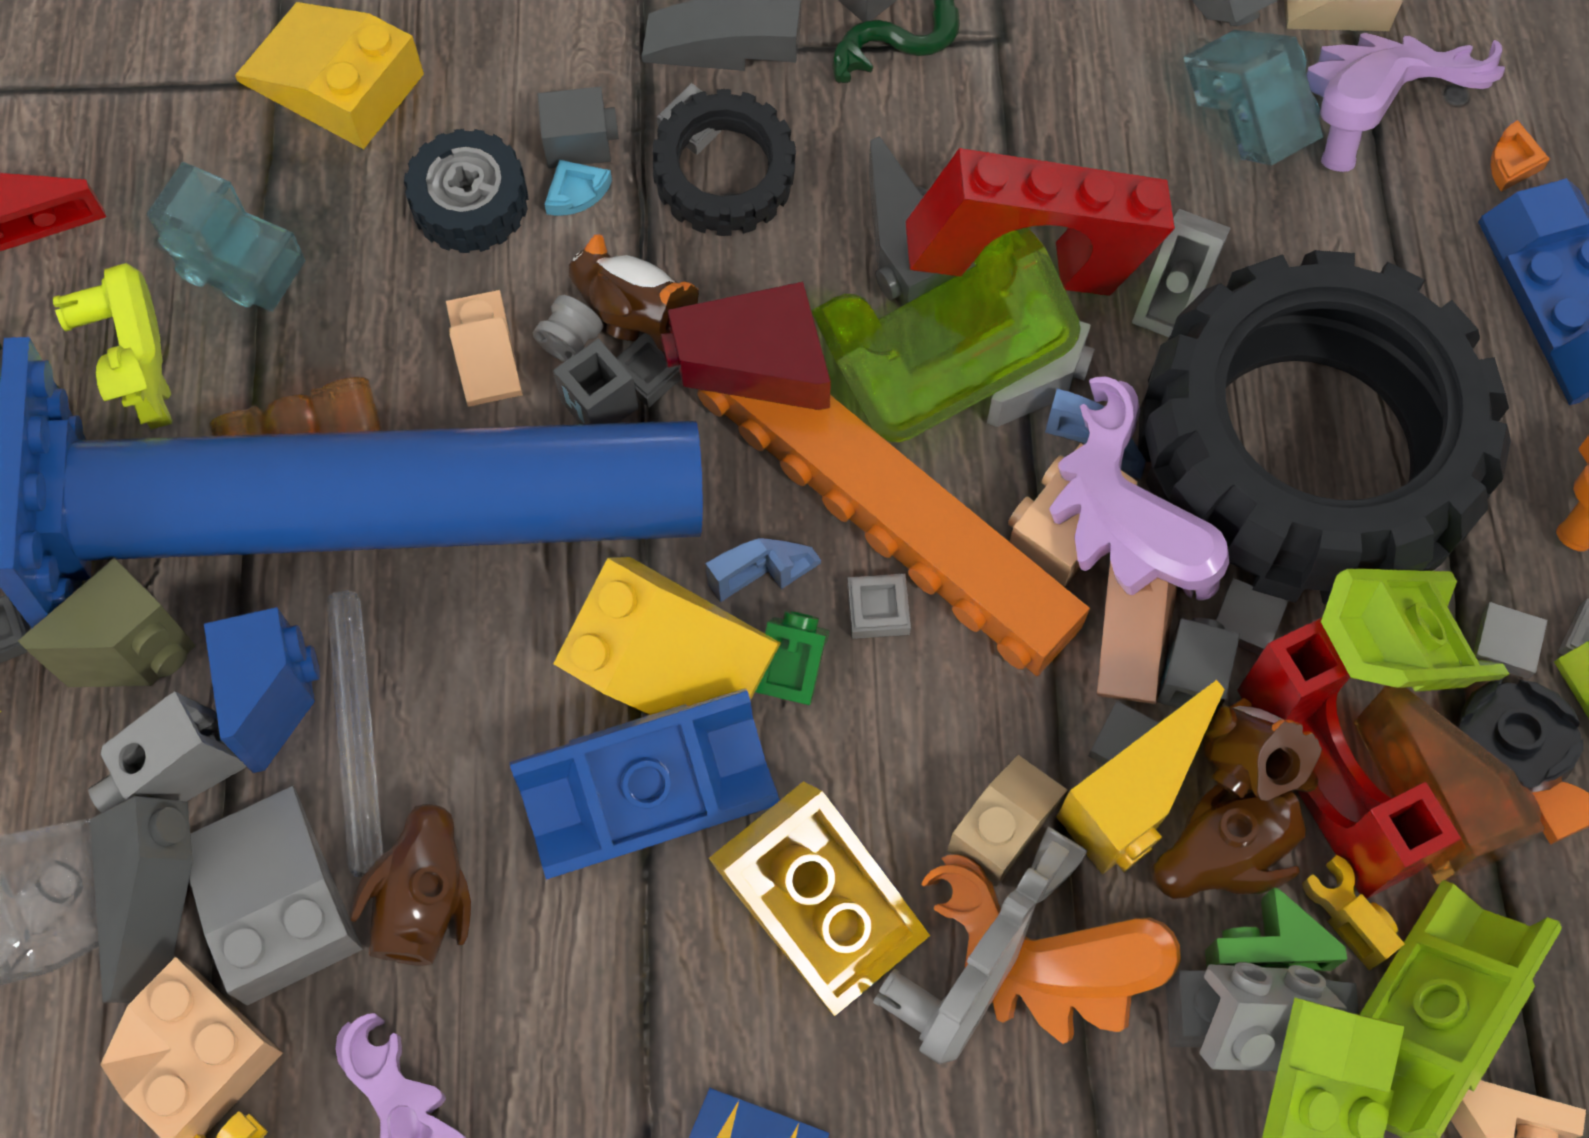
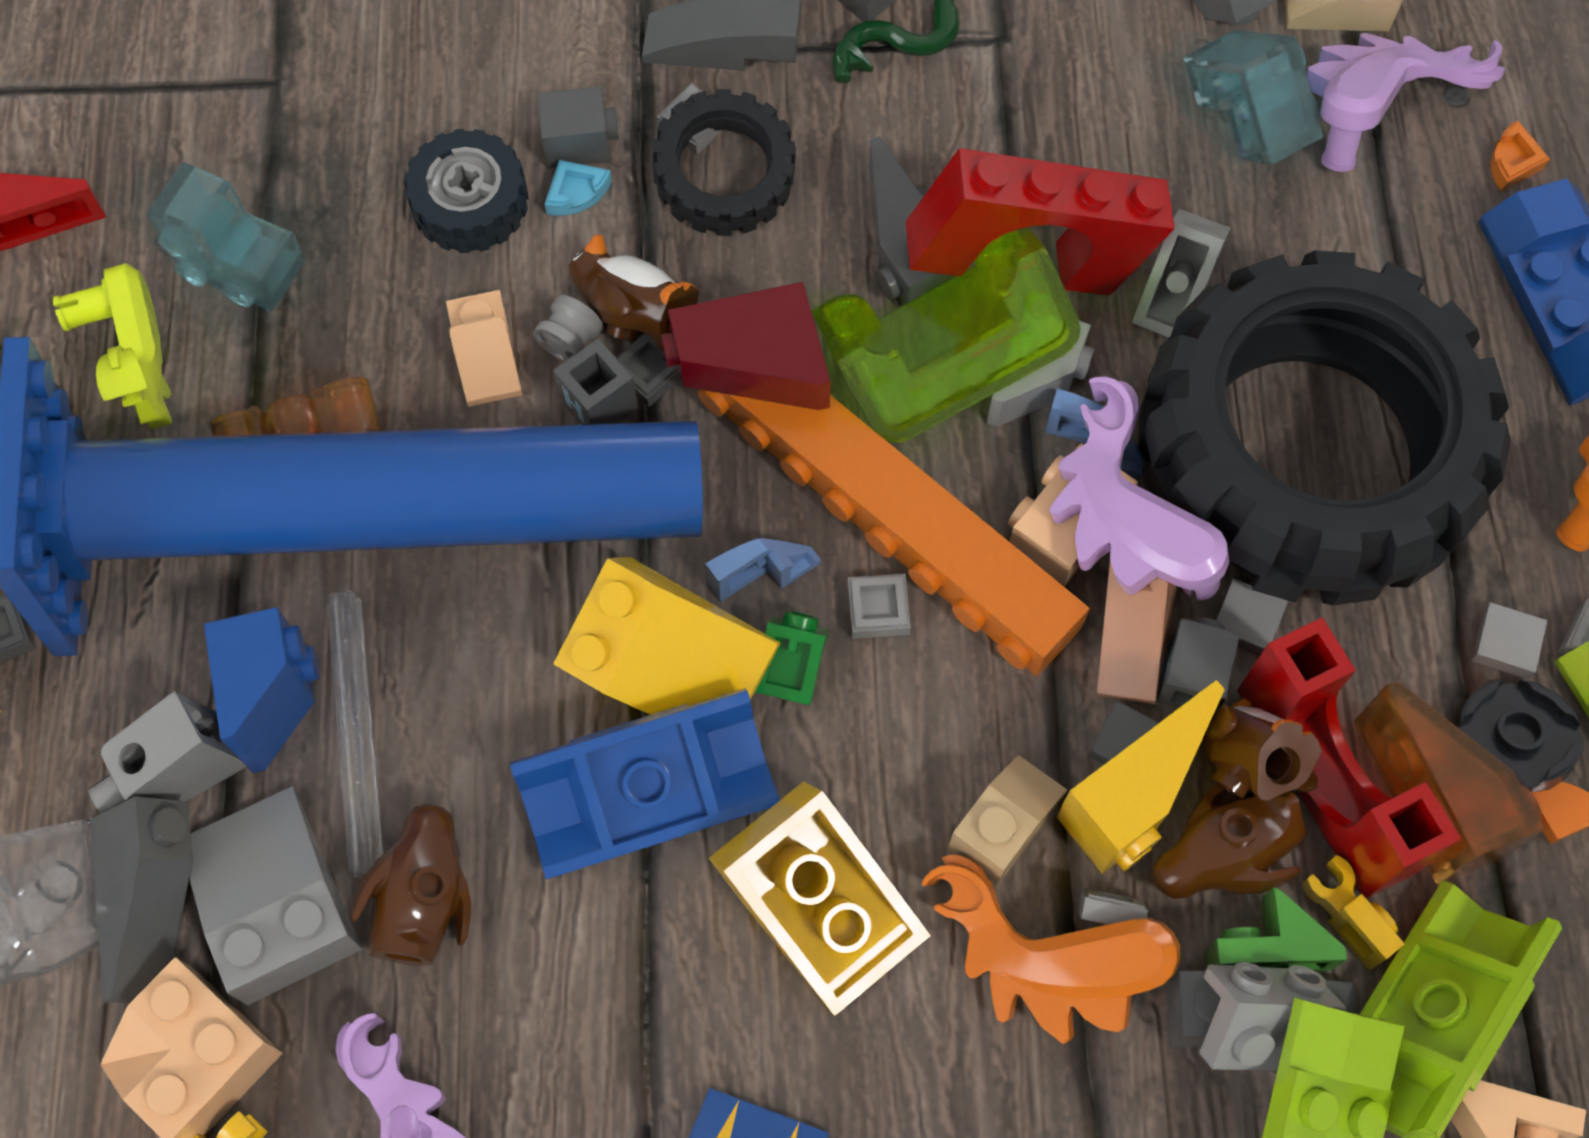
(109, 635): olive slope -> none
(335, 69): yellow slope -> none
(951, 1022): light grey animal -> none
(1109, 907): none -> light grey tile
(1400, 630): lime piece -> none

